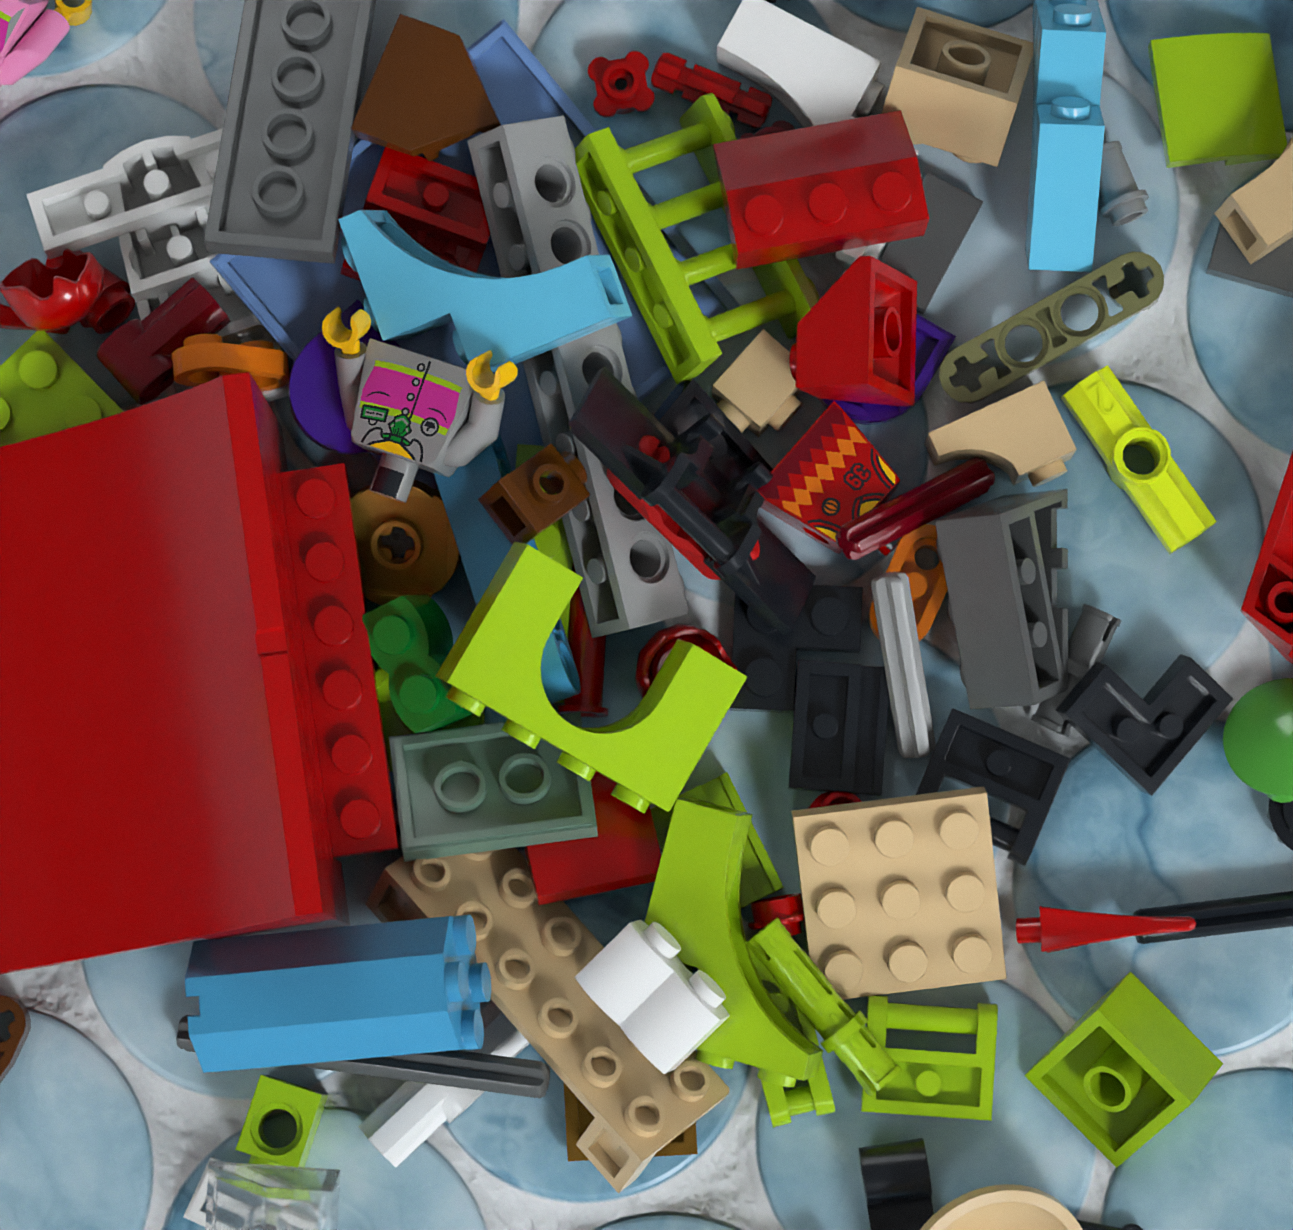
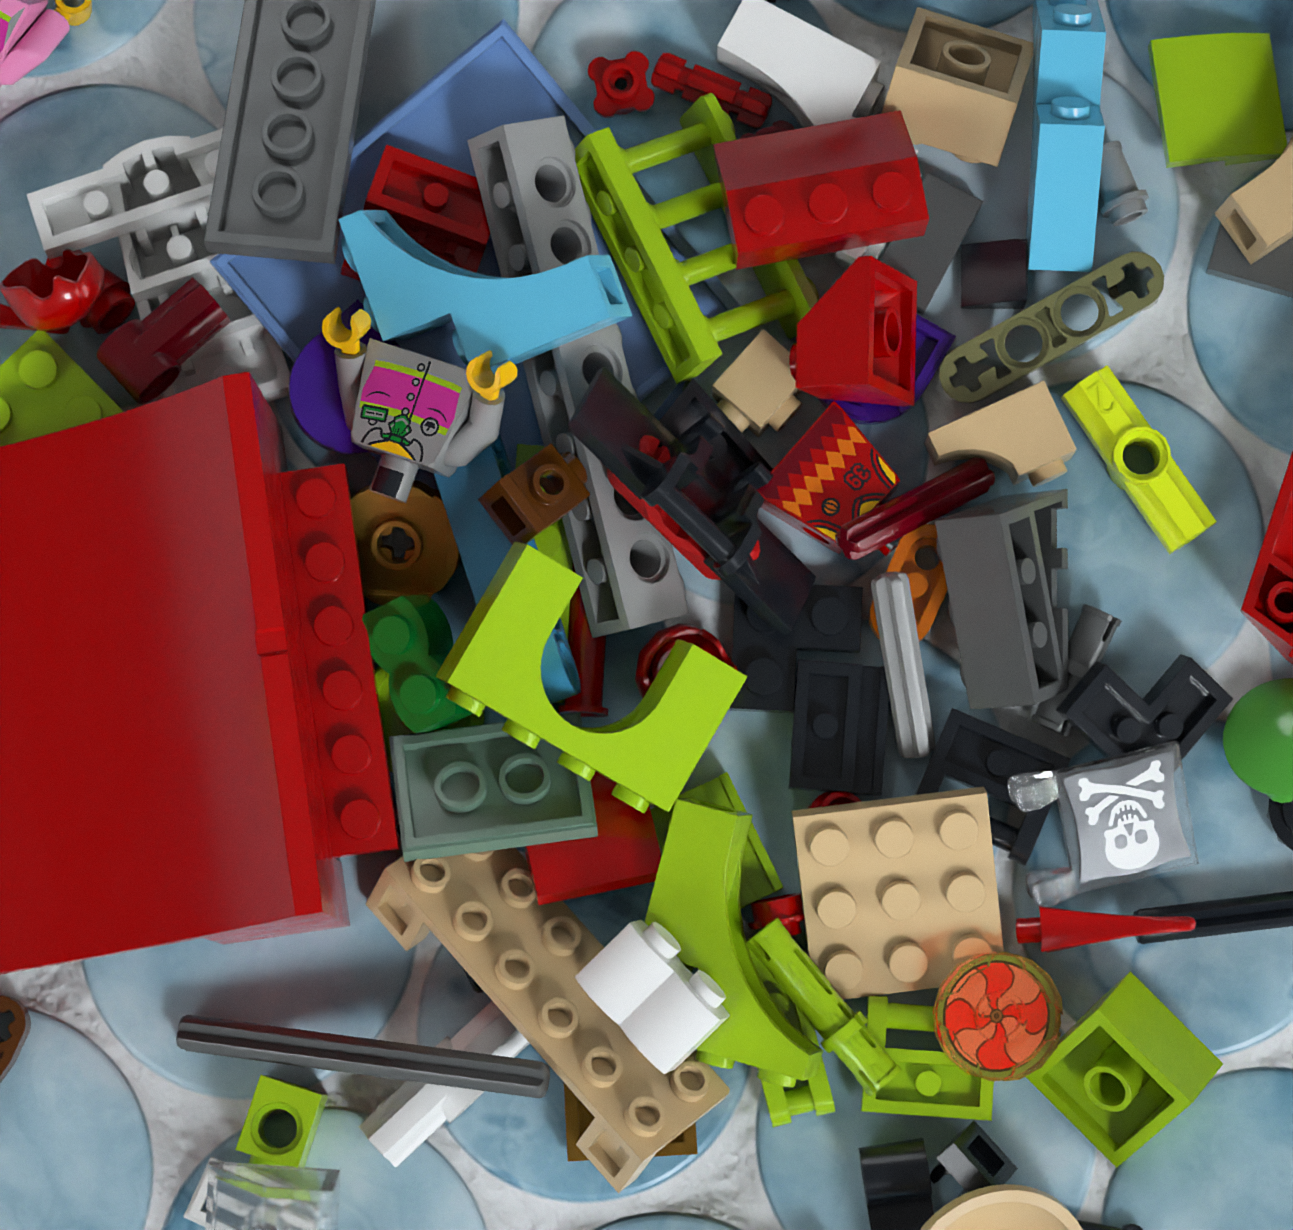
(208, 358): orange plate -> none
(337, 994): dark azure brick -> none
(424, 93): reddish brown slope -> none
(973, 1161): none -> black tile
(994, 274): none -> black slope
(998, 1016): none -> clear orange tile
(1117, 818): none -> flag

